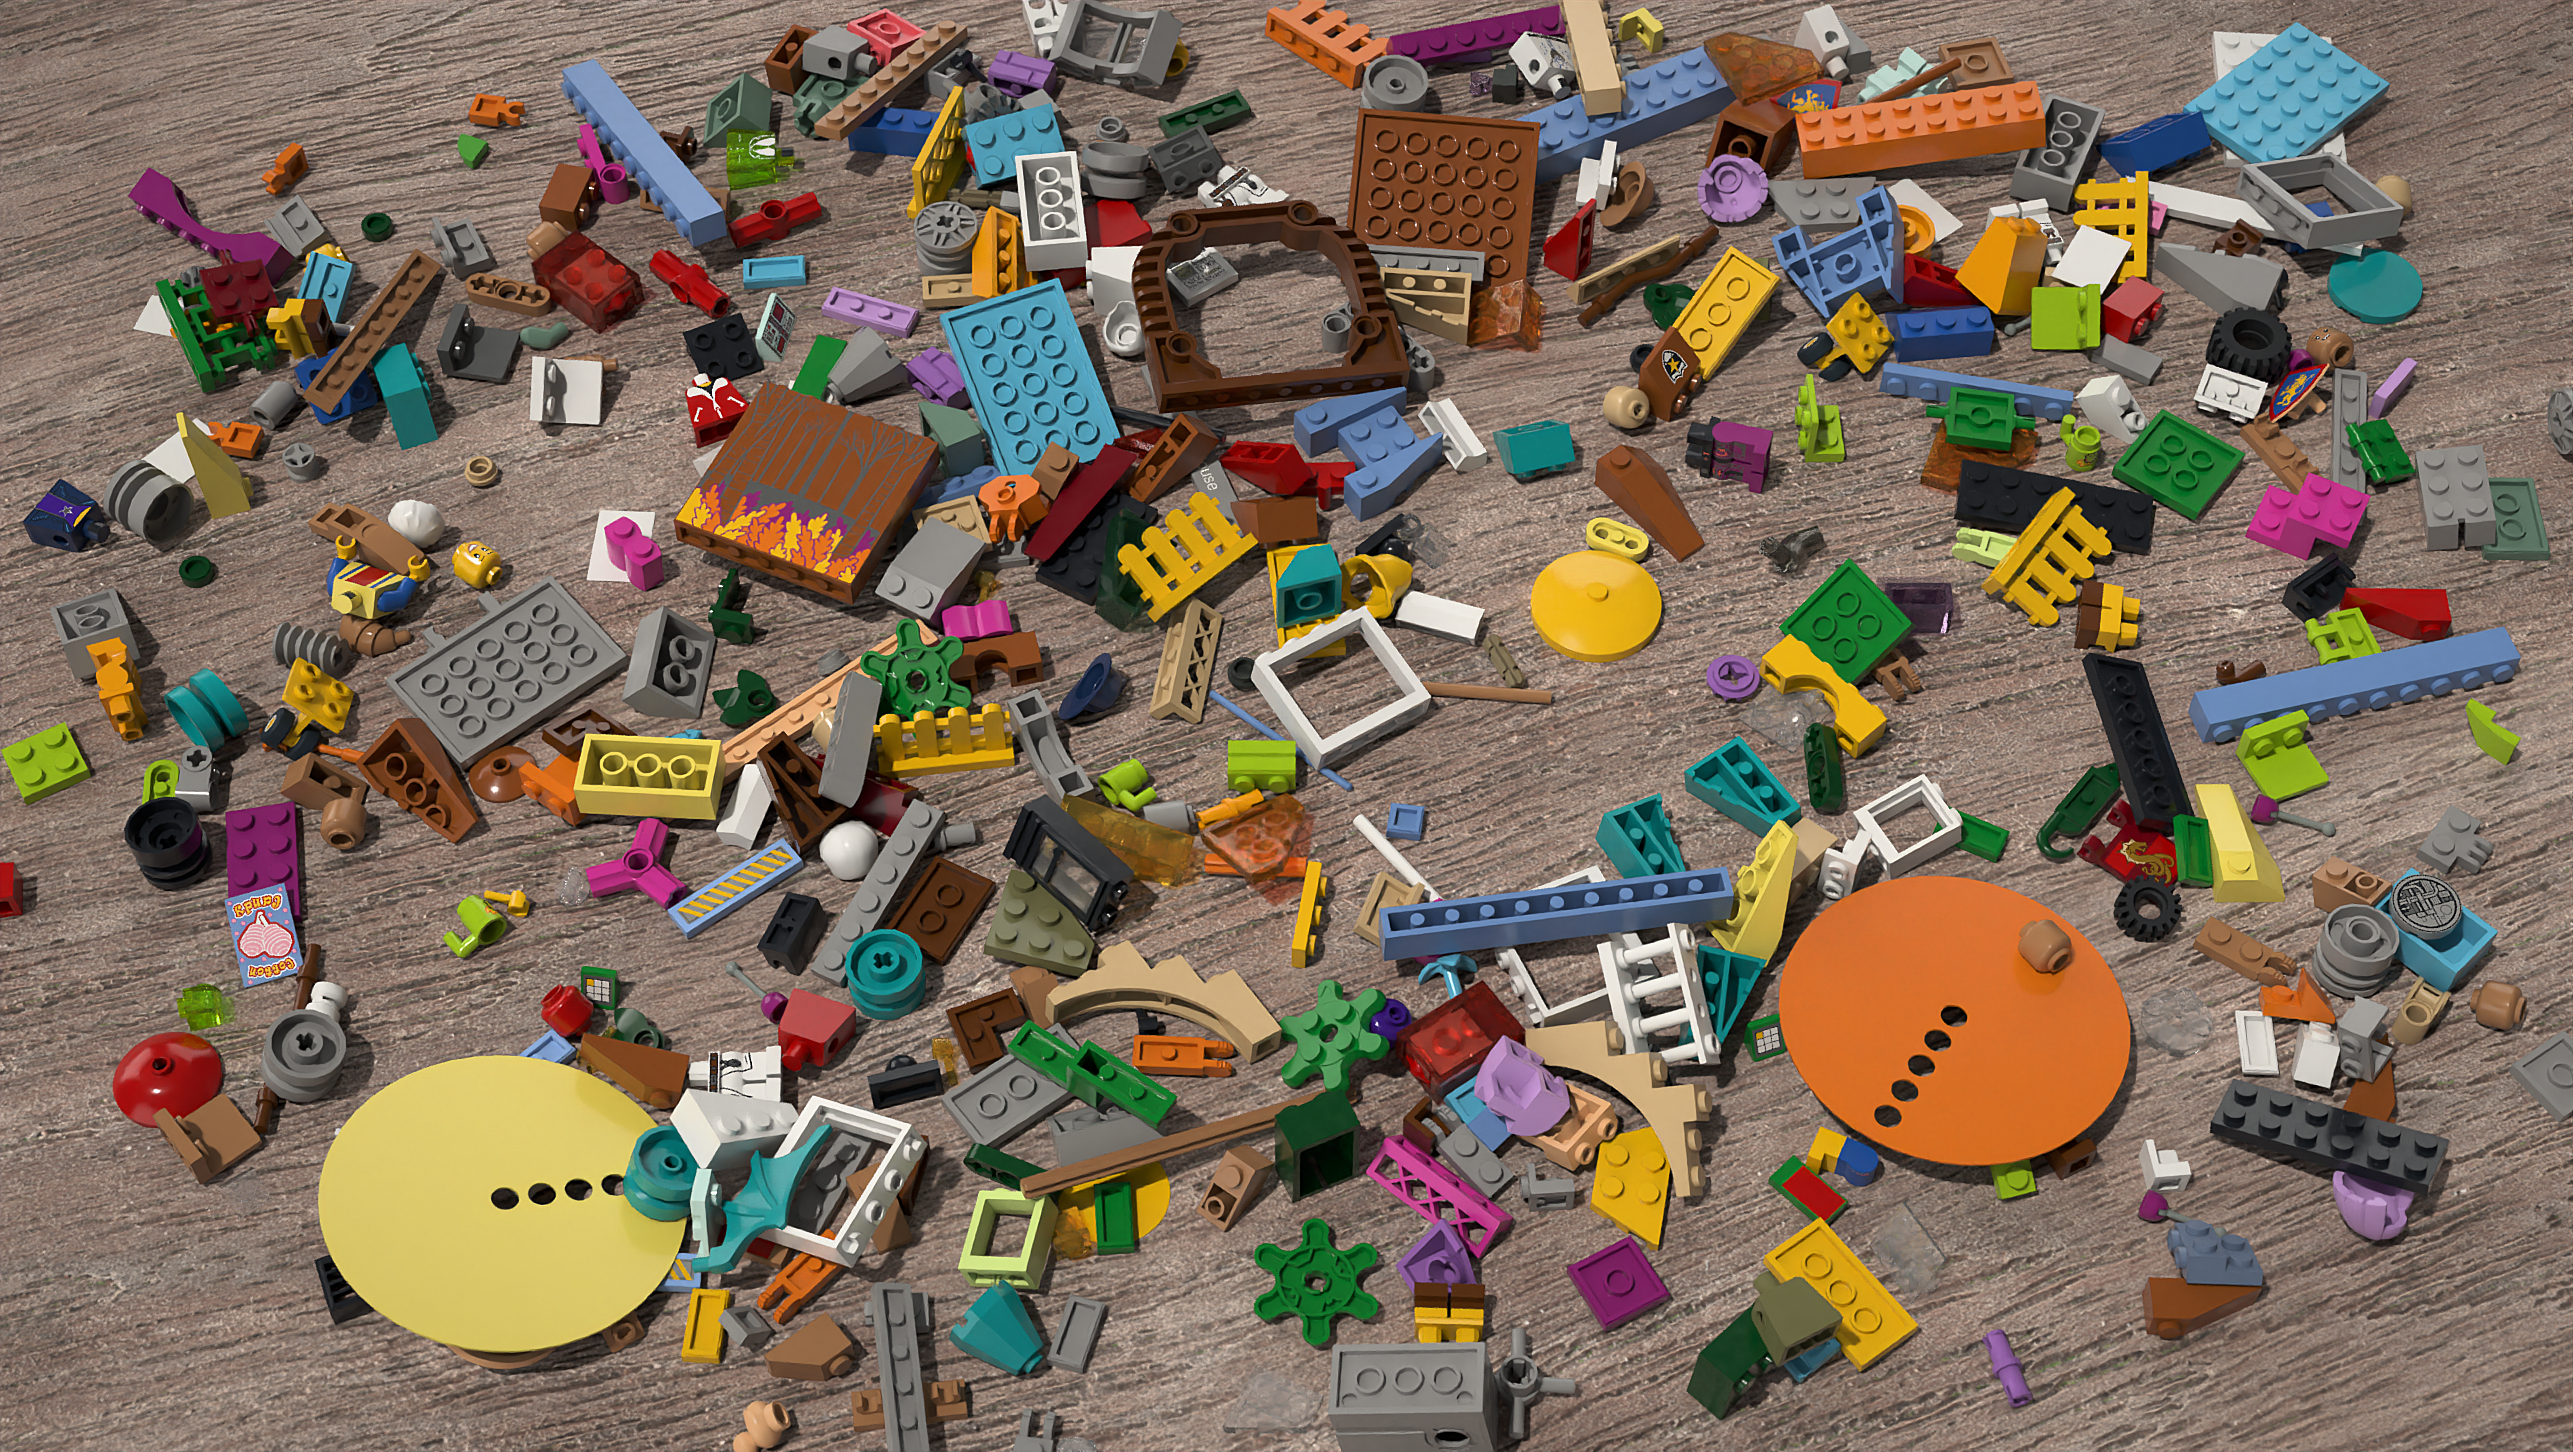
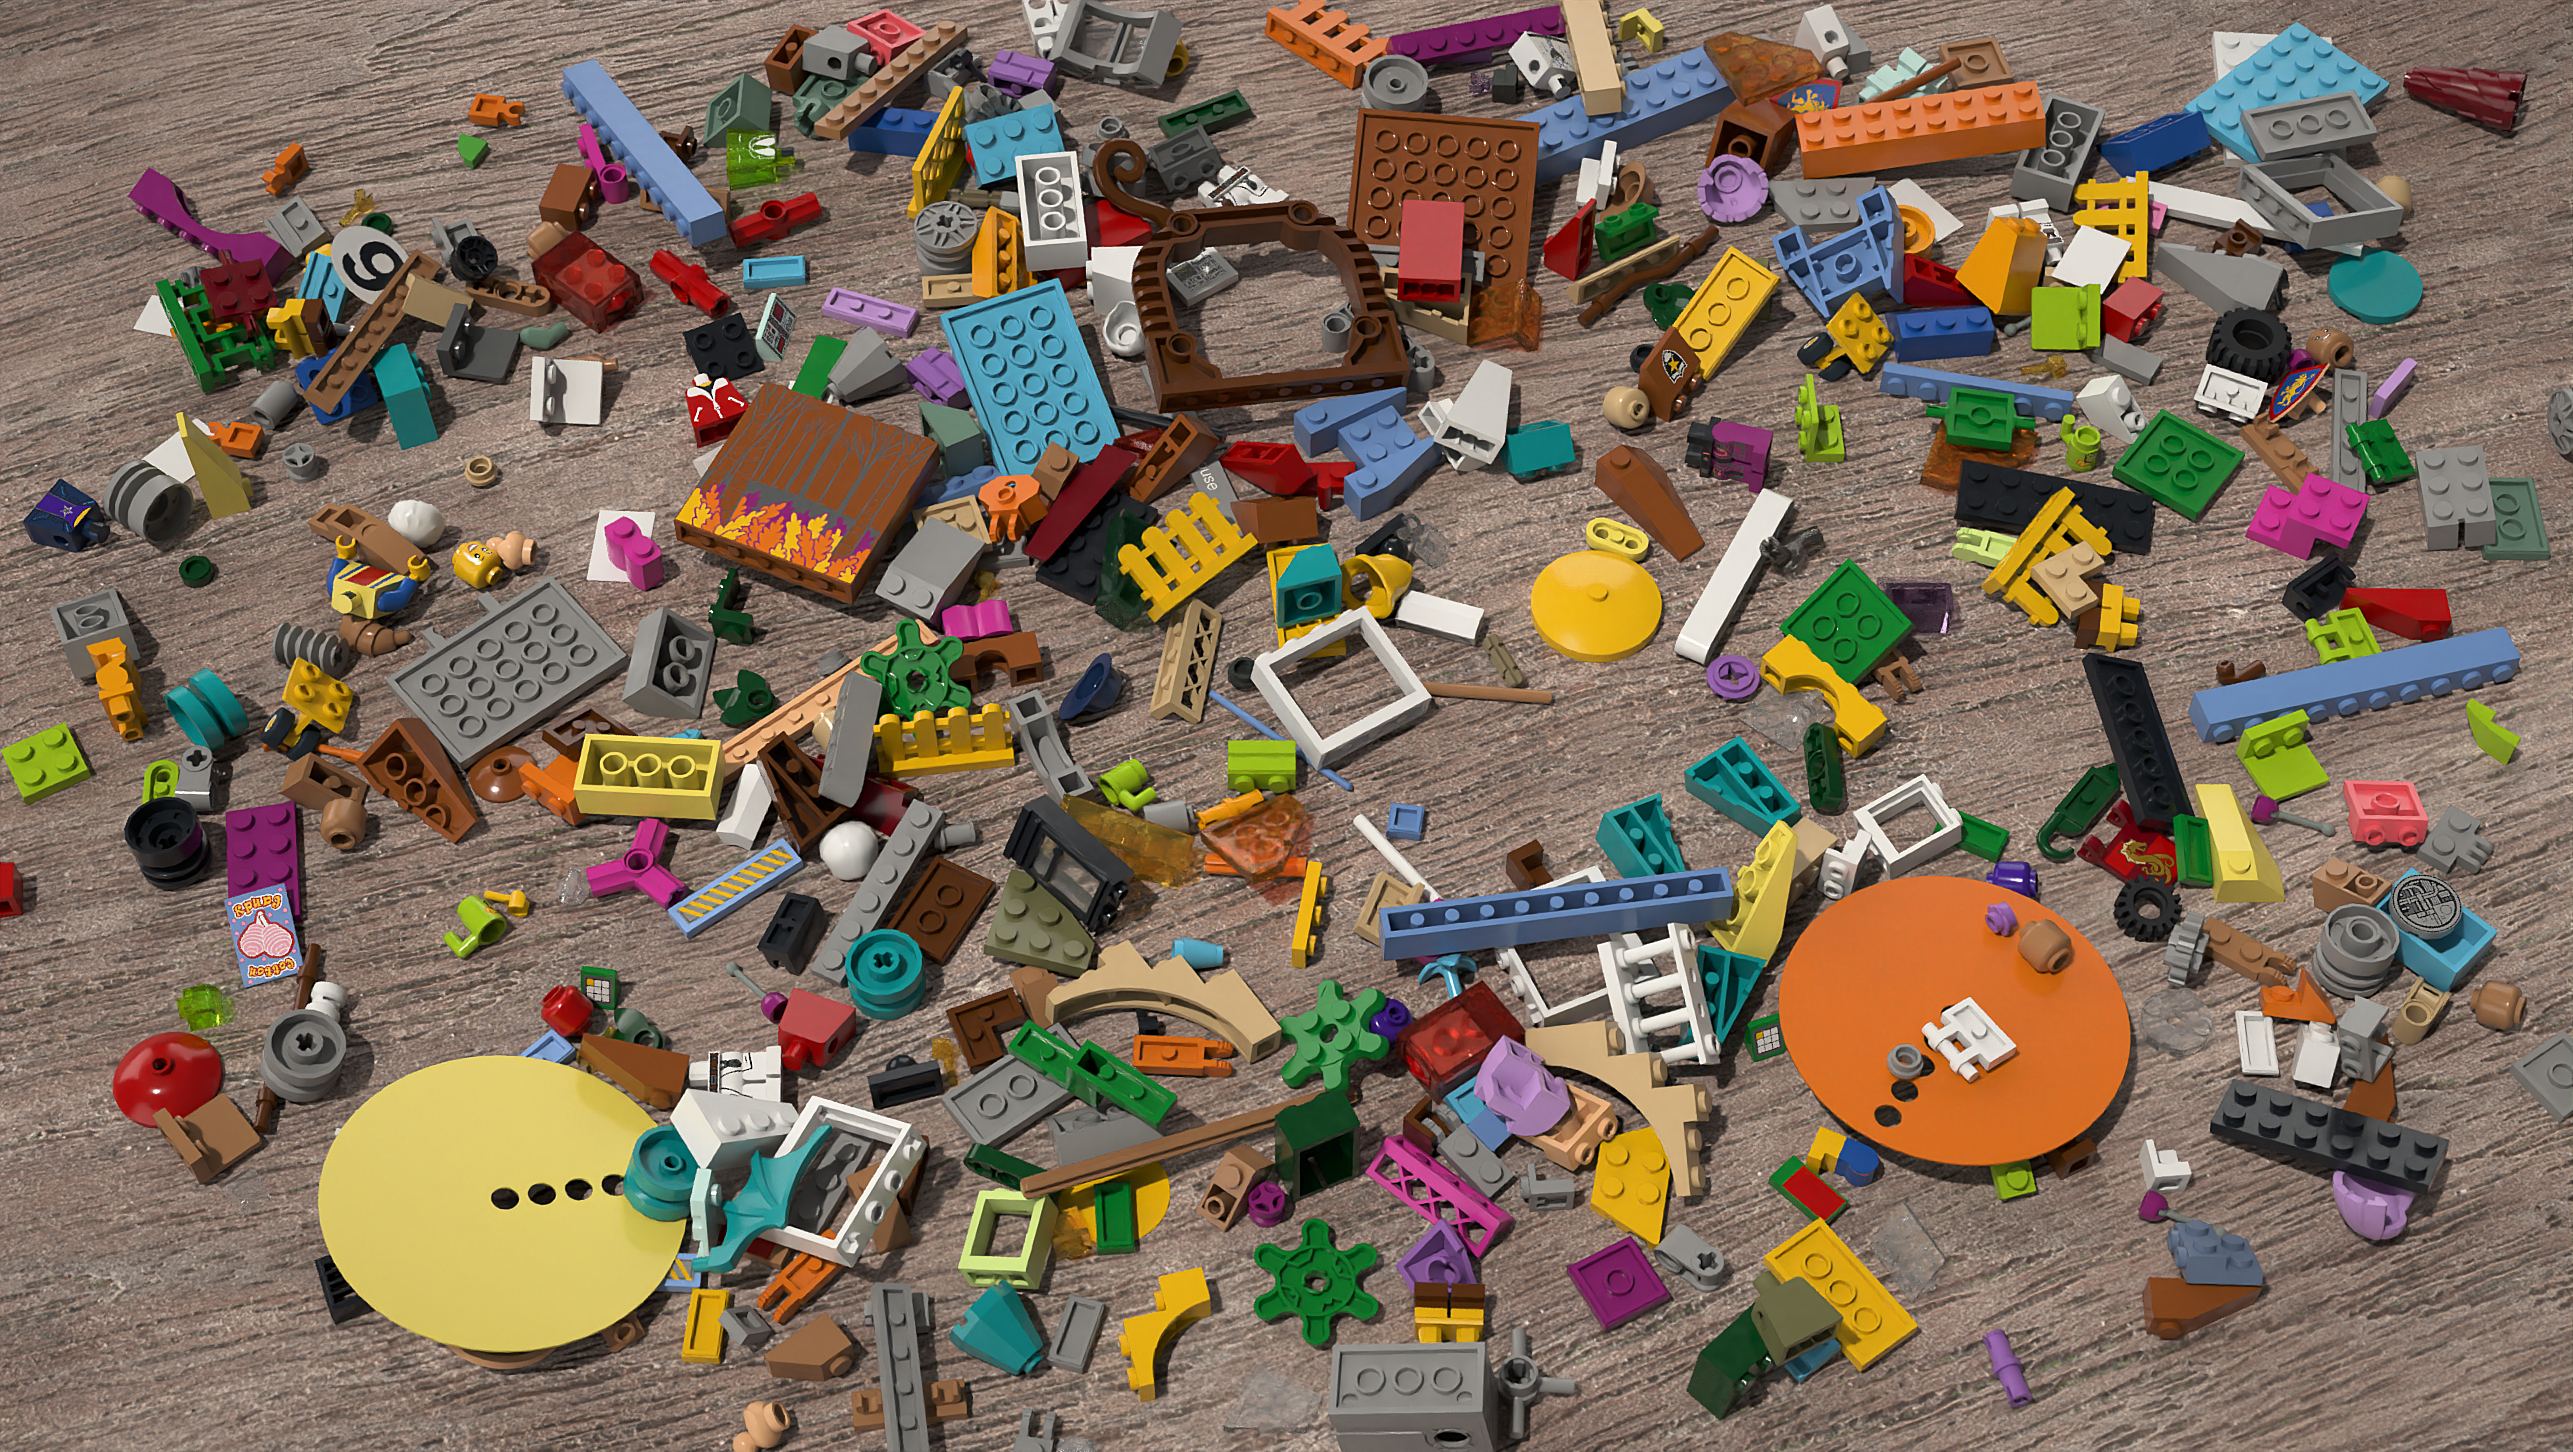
(362, 204): none -> clear yellow hand
(366, 260): none -> white sticker
(432, 300): none -> tan panel
(473, 248): none -> black wheel
(515, 549): none -> light nougat animal
(1141, 207): none -> reddish brown plant
(1178, 1303): none -> yellow arch
(1197, 952): none -> medium azure cone
(1269, 1196): none -> magenta wheel
(1430, 251): none -> brick
(1479, 415): none -> white slope
(1526, 867): none -> reddish brown panel
(1625, 231): none -> green bracket
(1691, 1258): none -> light grey piece
(1733, 577): none -> white beam
(1908, 1054): none -> light grey plate
(1976, 1032): none -> white plate
(2000, 918): none -> medium lavender plate
(2015, 876): none -> dark purple head
(2054, 364): none -> clear yellow hand
(2064, 576): none -> tan plate
(2186, 949): none -> light grey gear
(2308, 125): none -> light grey plate
(2385, 812): none -> coral plate
(2473, 94): none -> dark red cone

